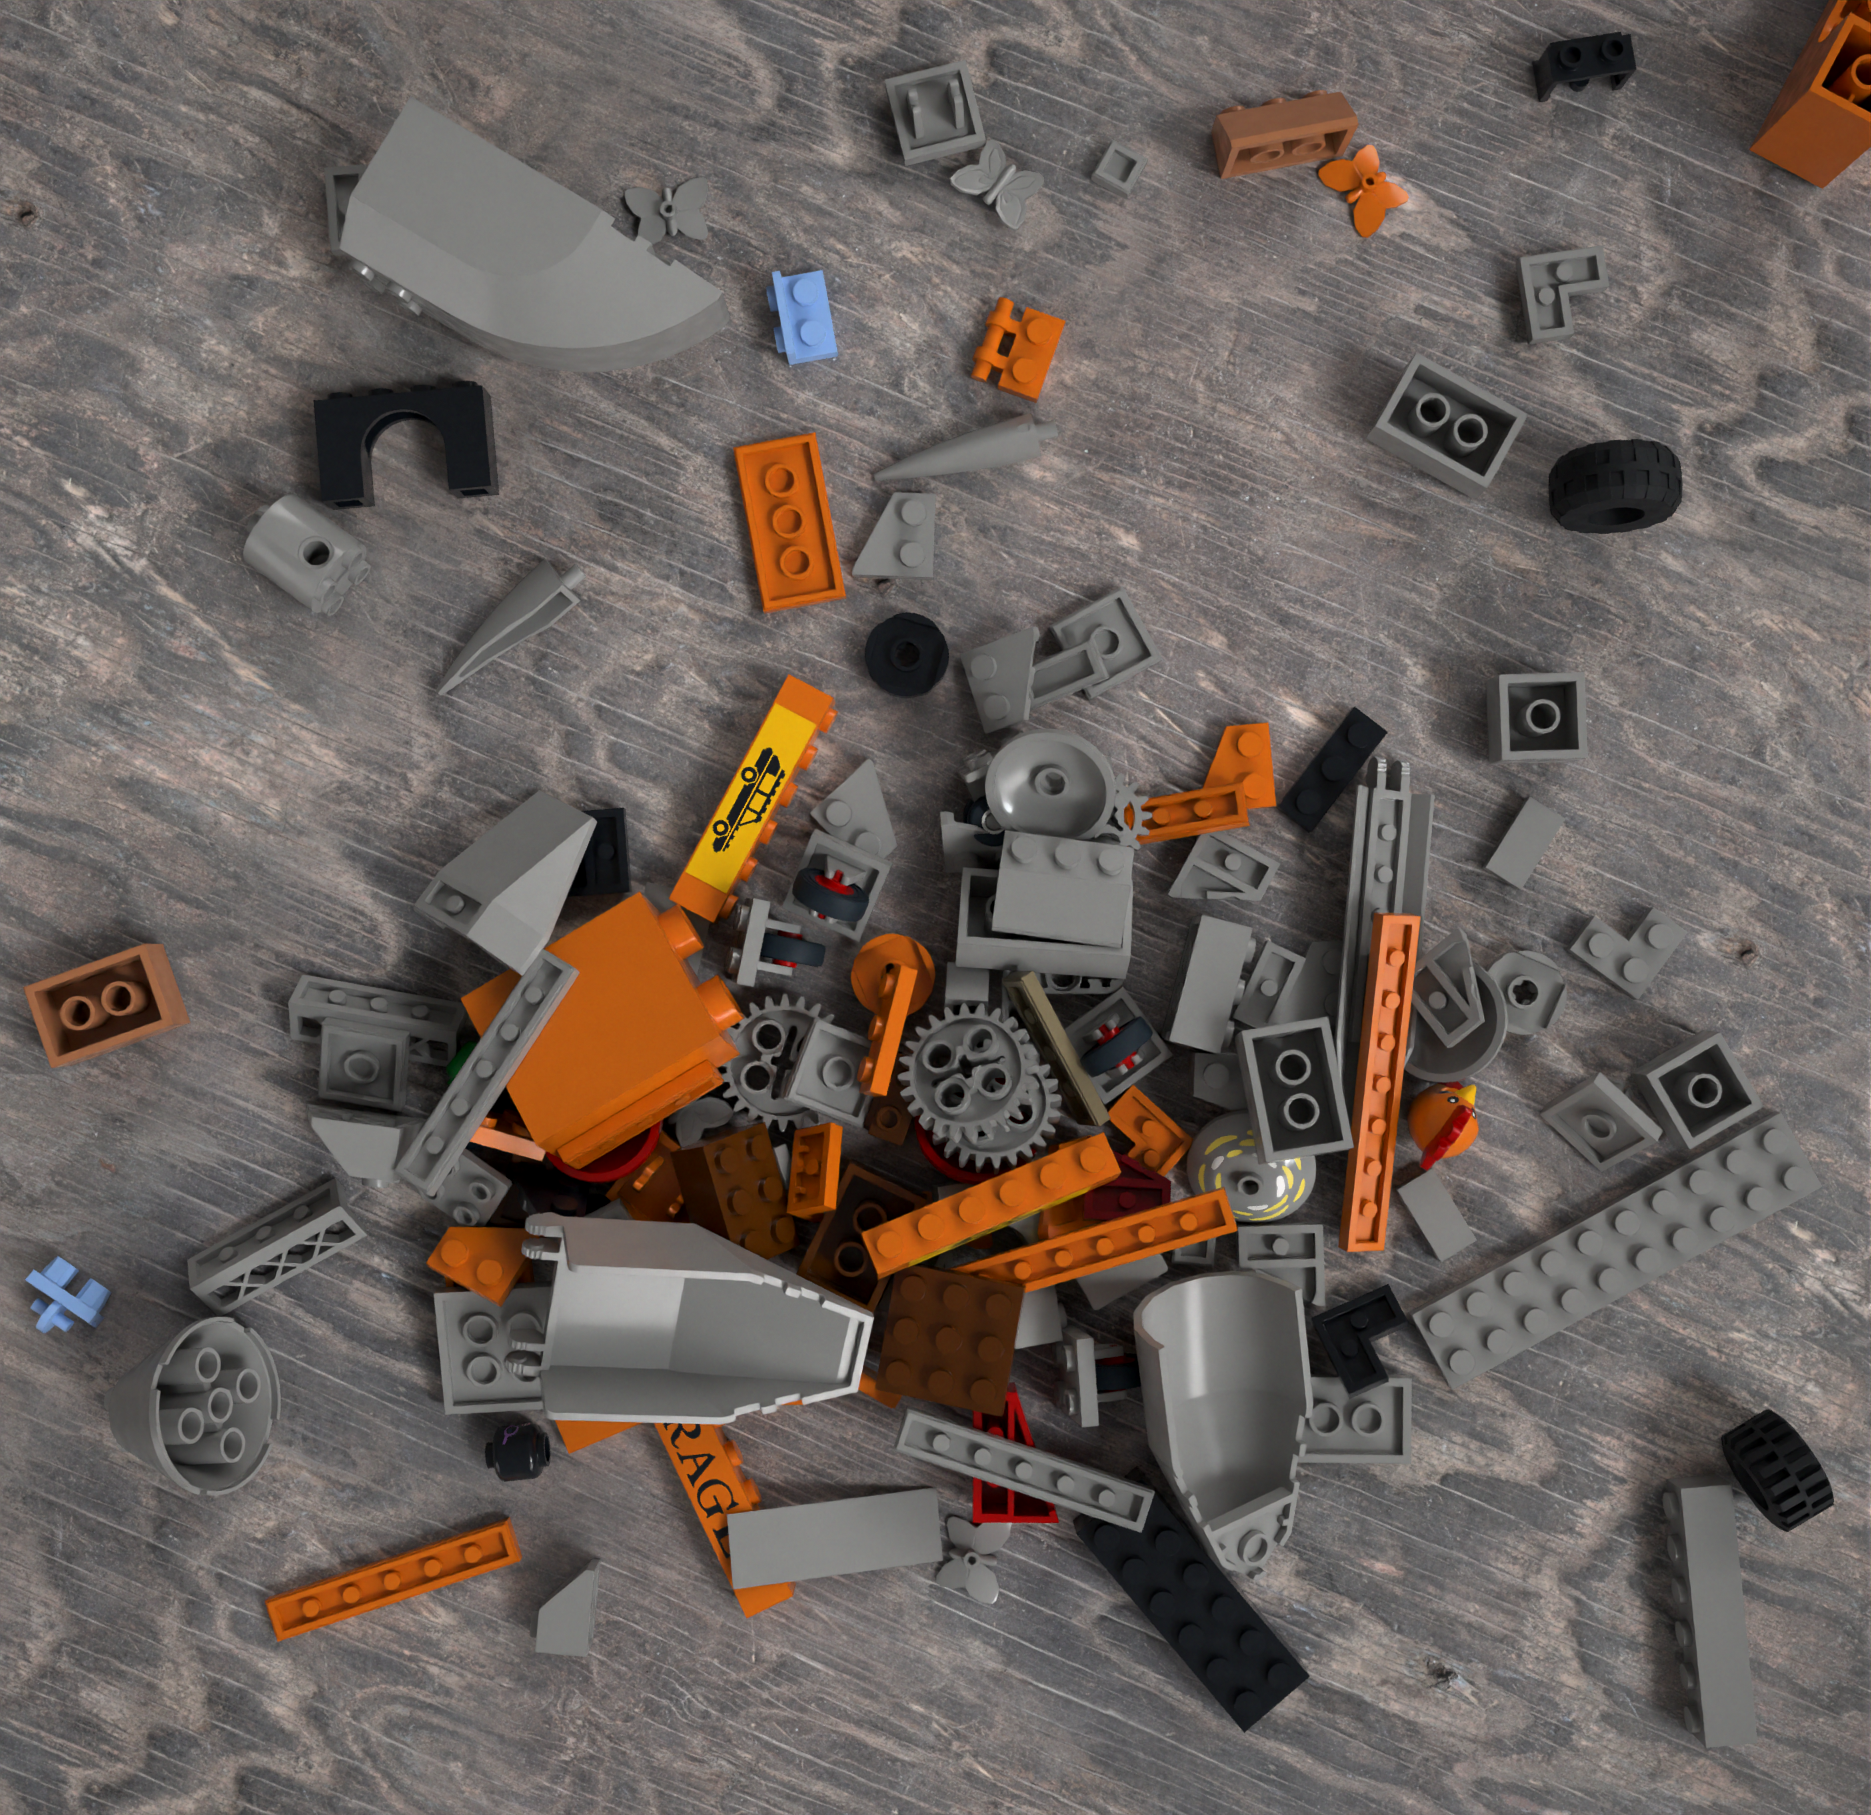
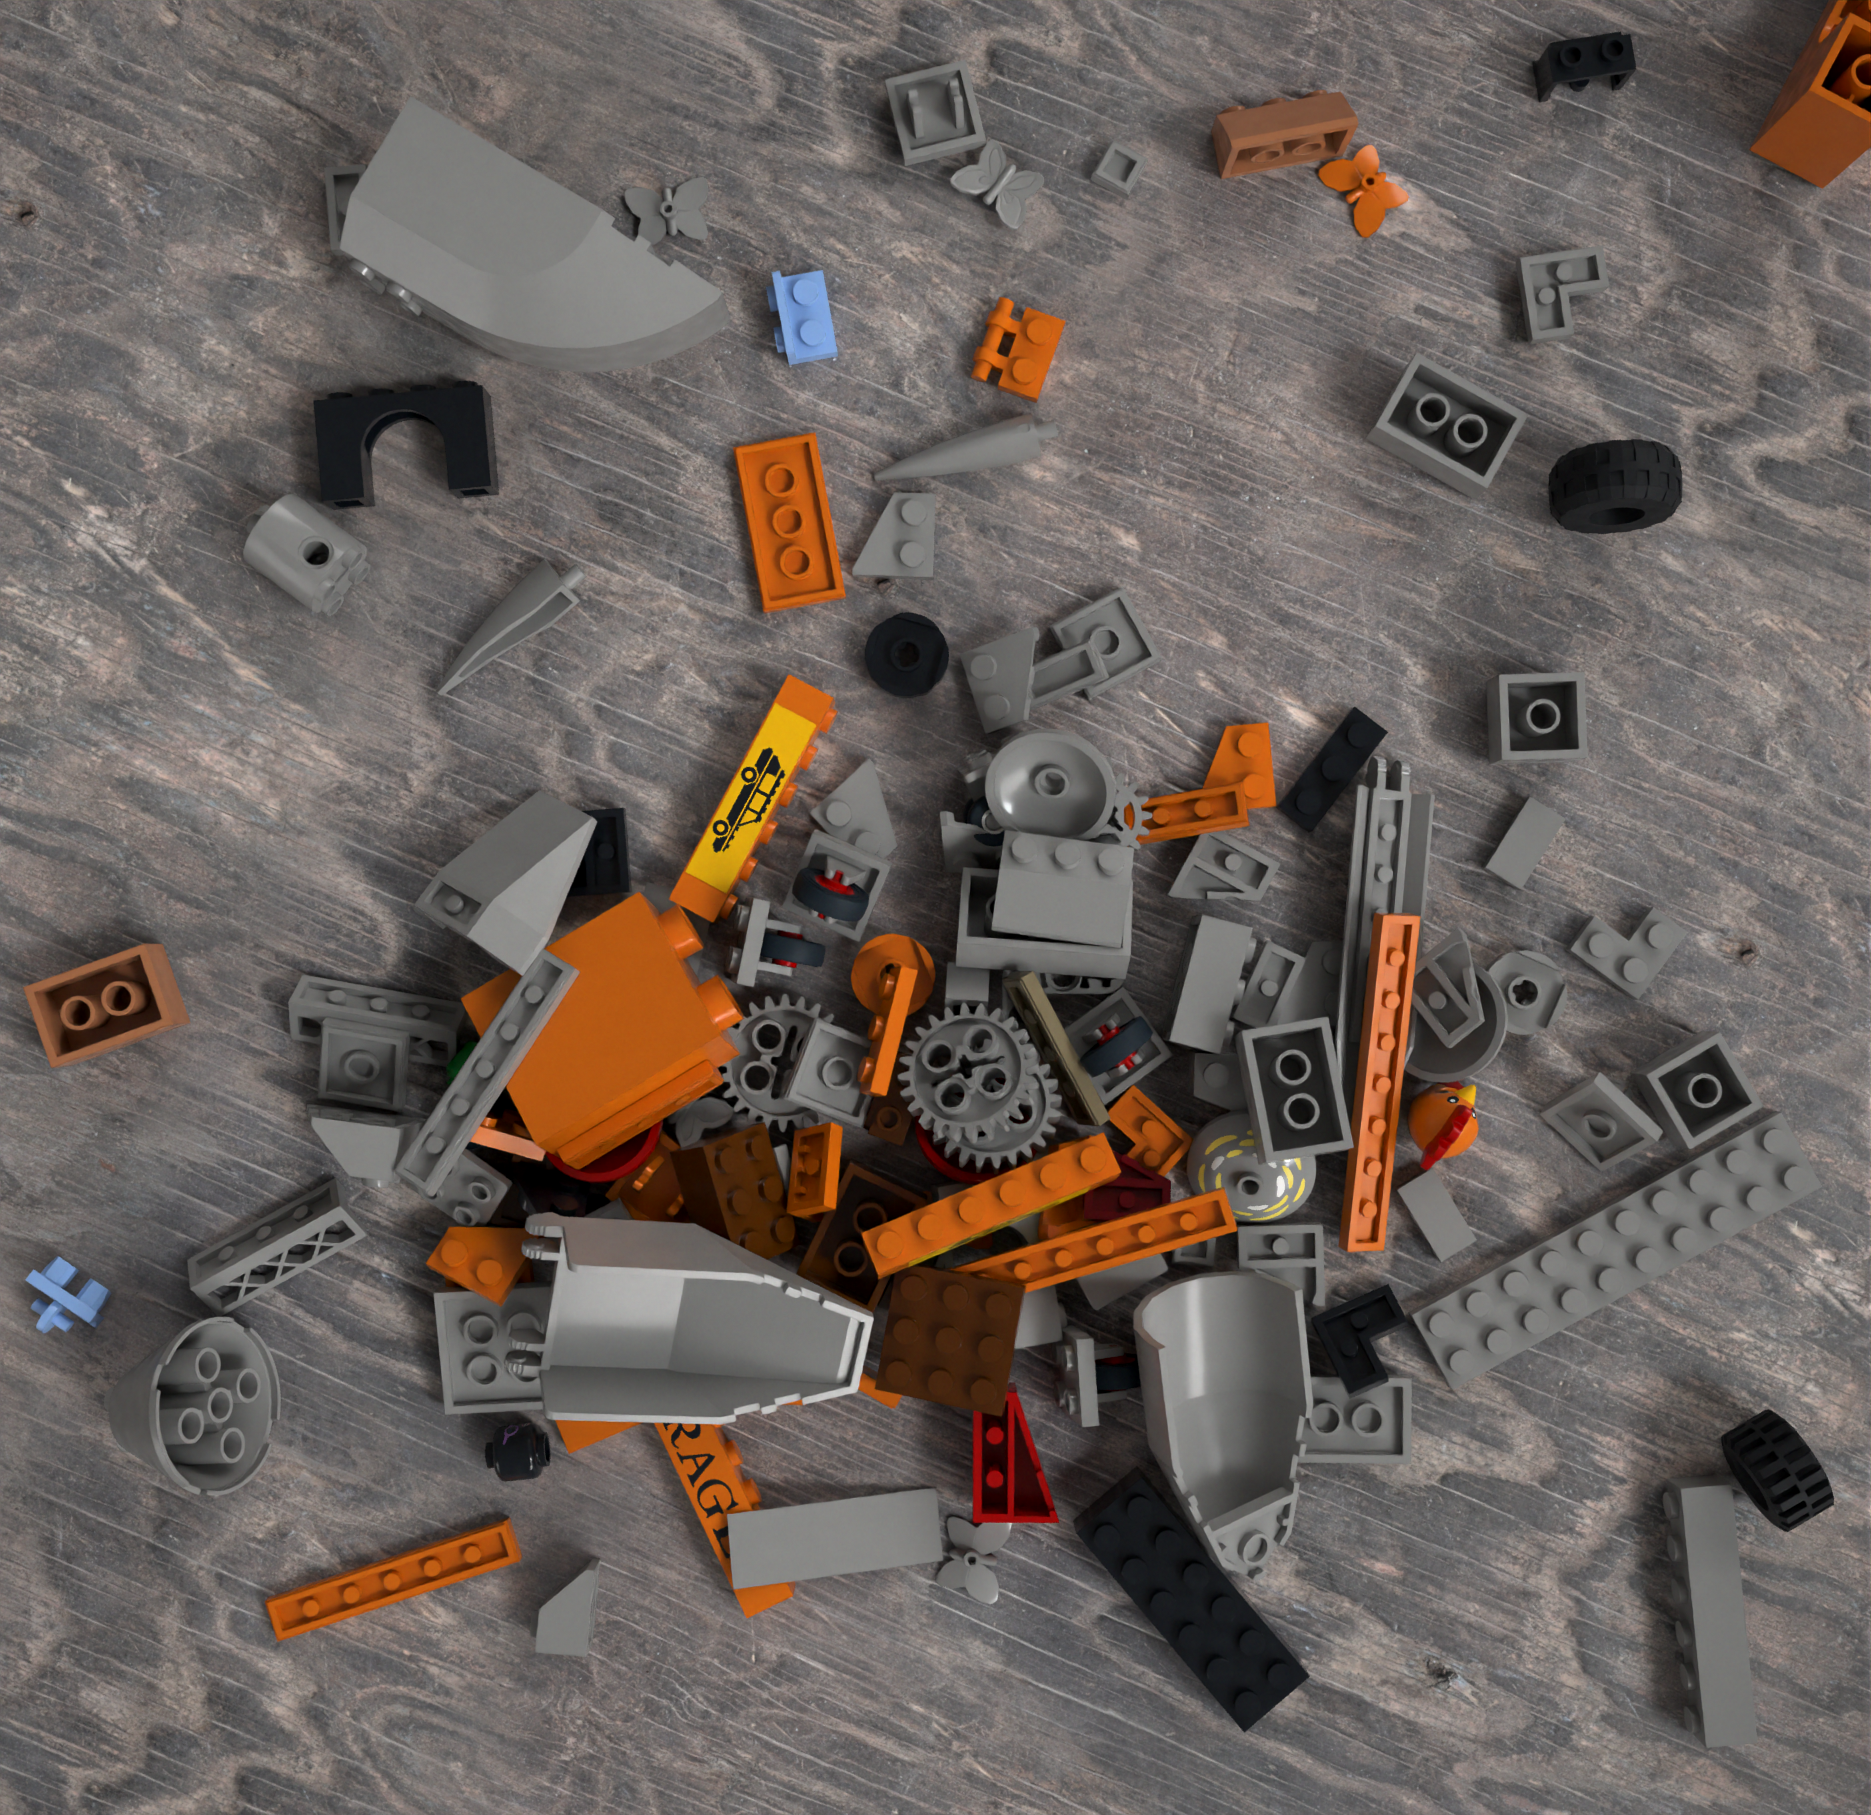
(1024, 1469): light grey tile -> none

